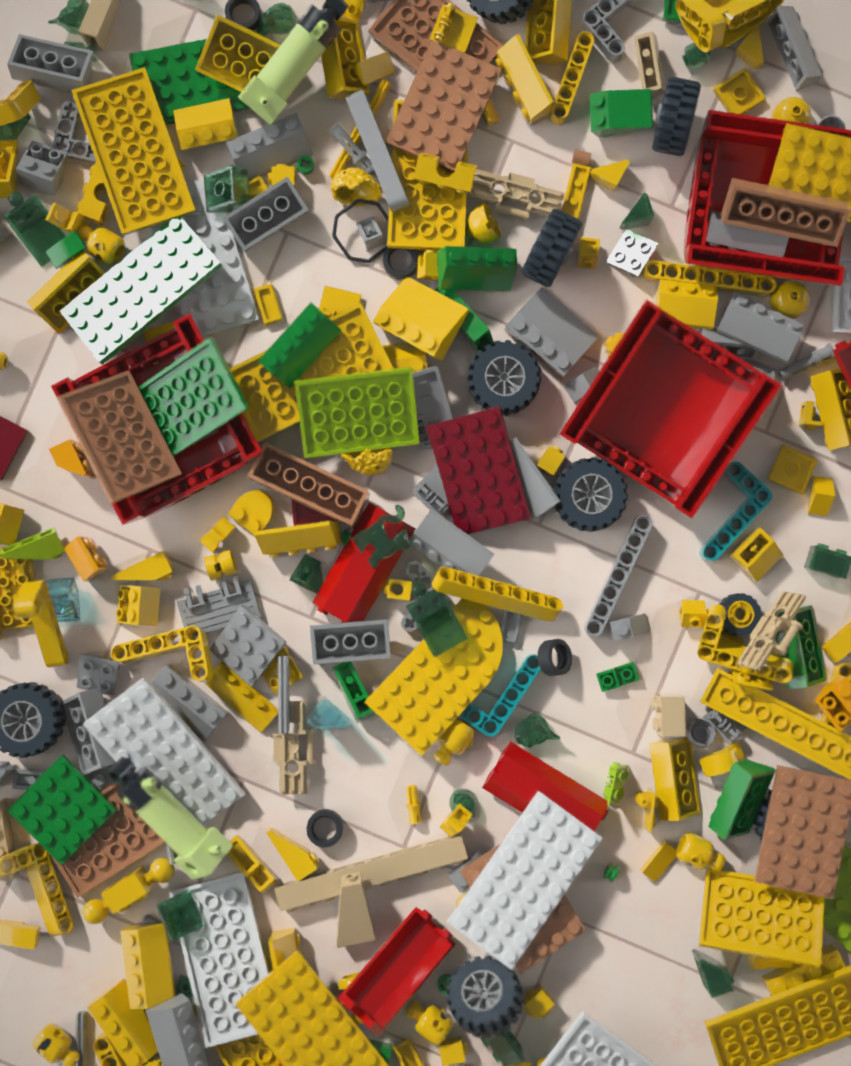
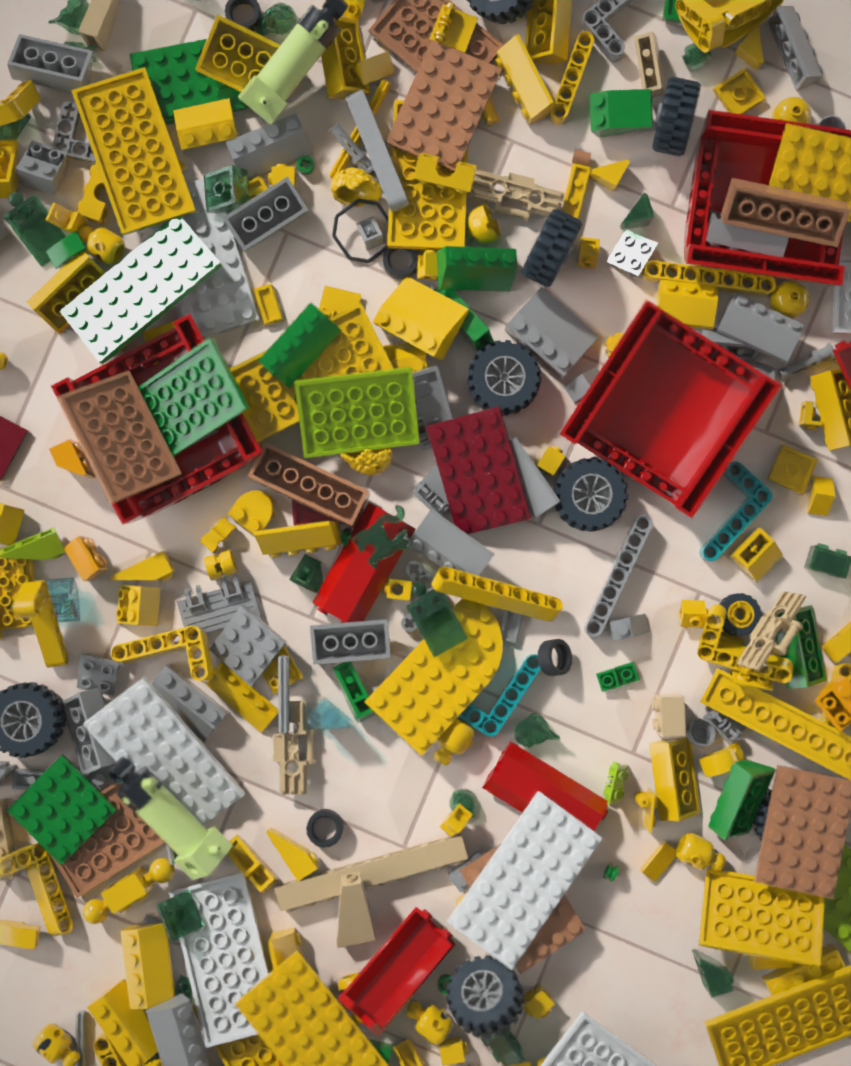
(413, 804): yellow axle -> none

